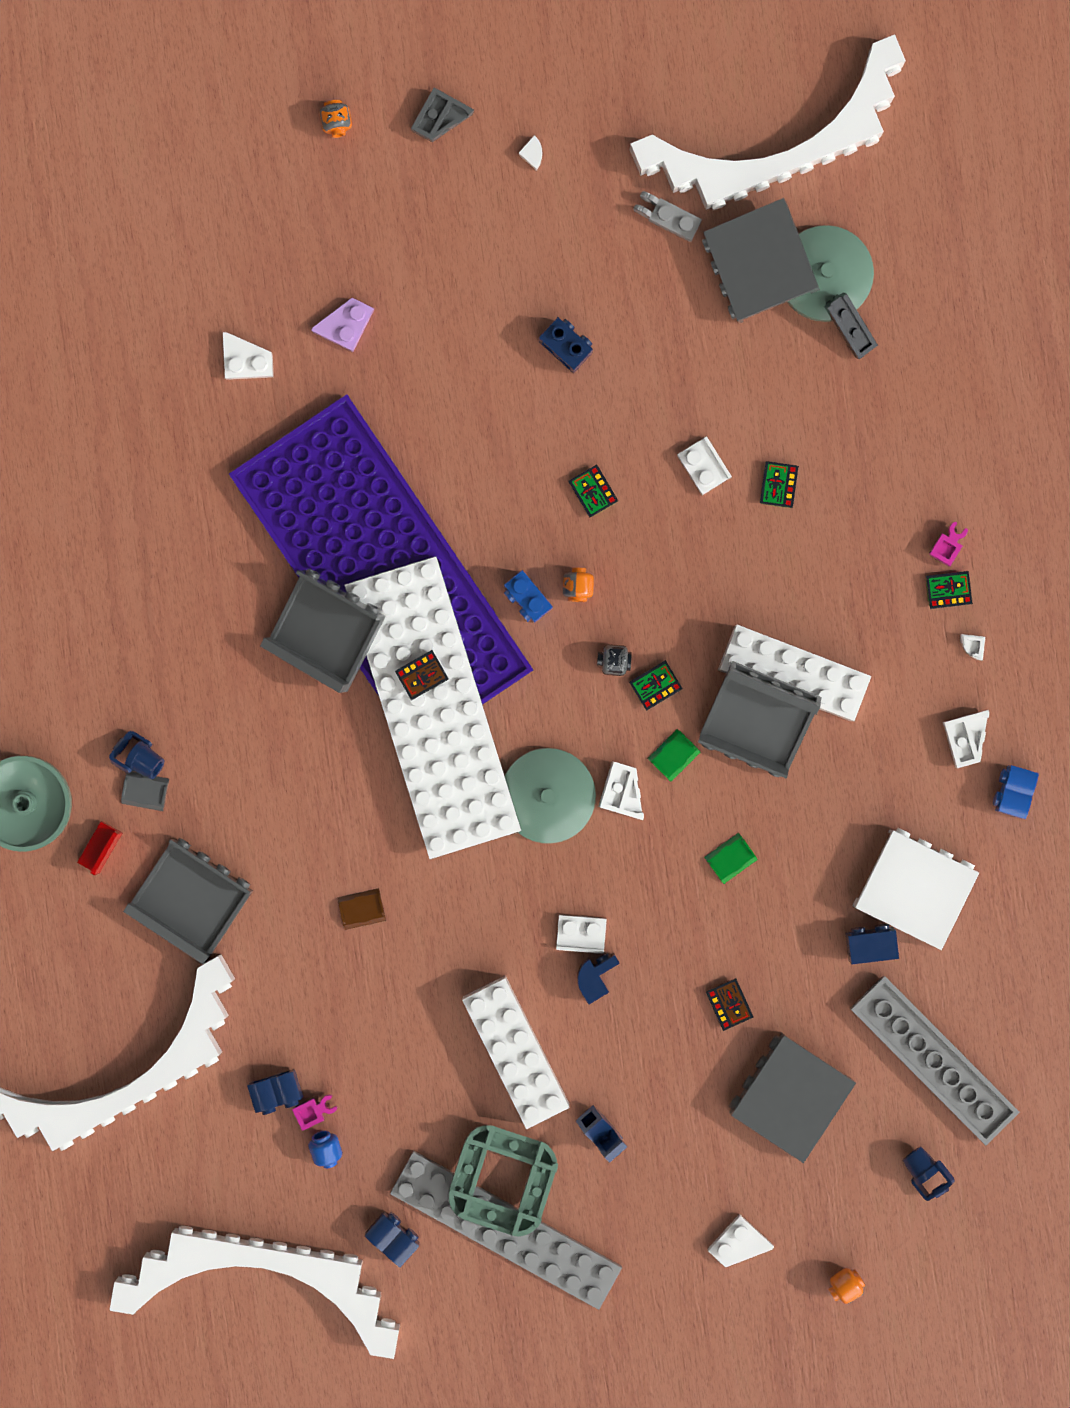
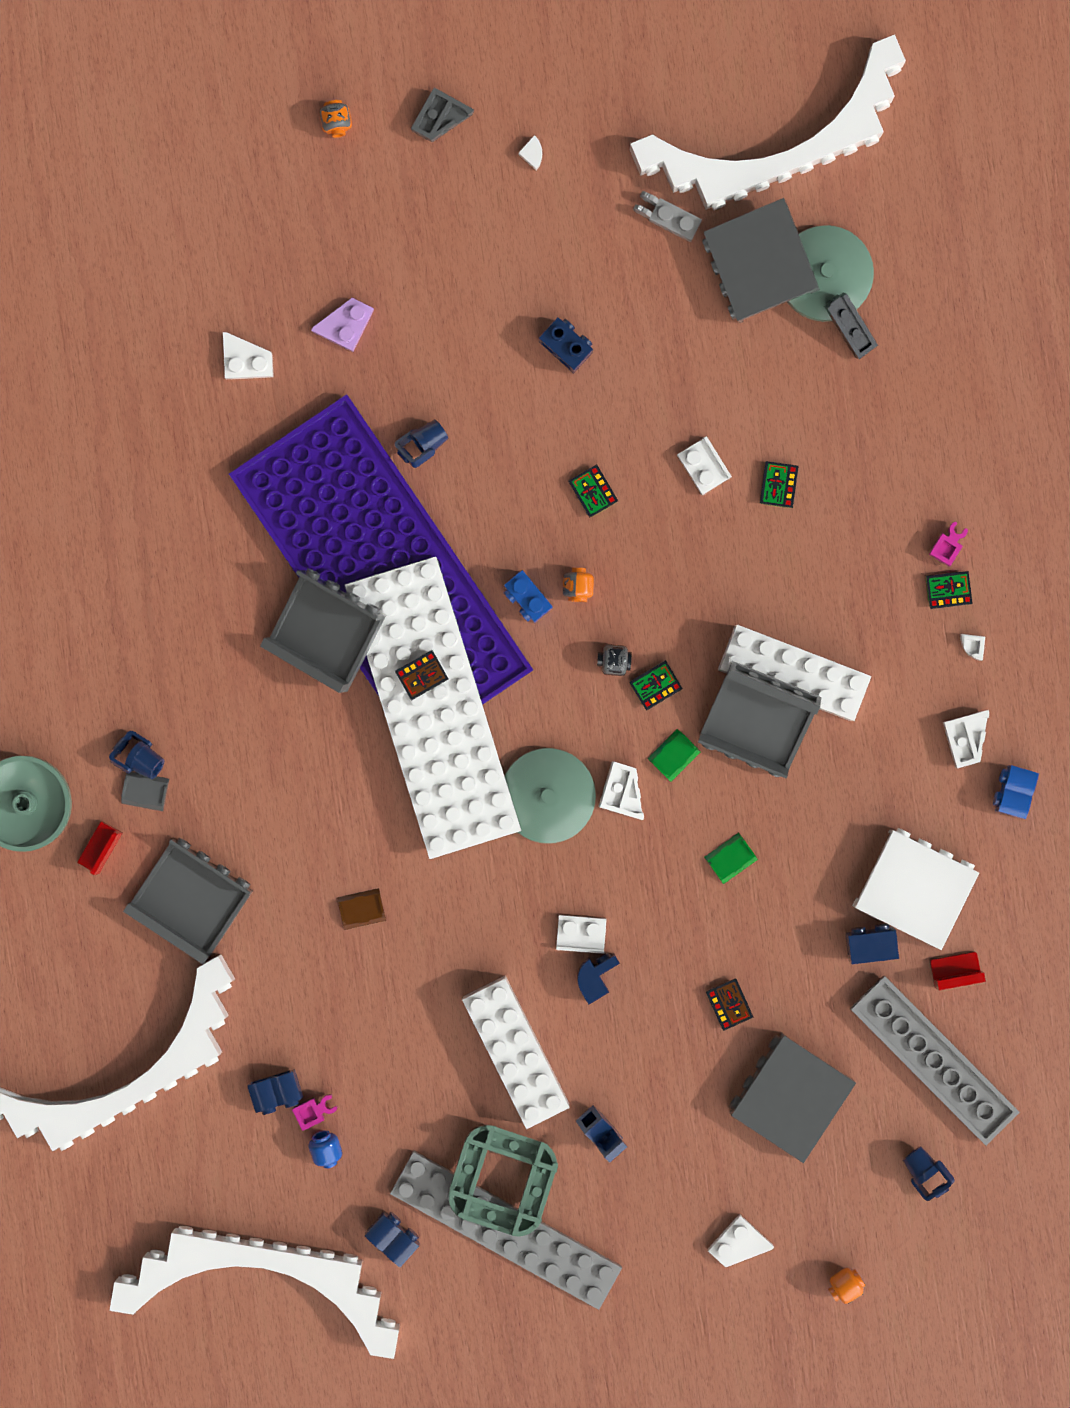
(427, 440): none -> dark blue piece
(956, 971): none -> red panel

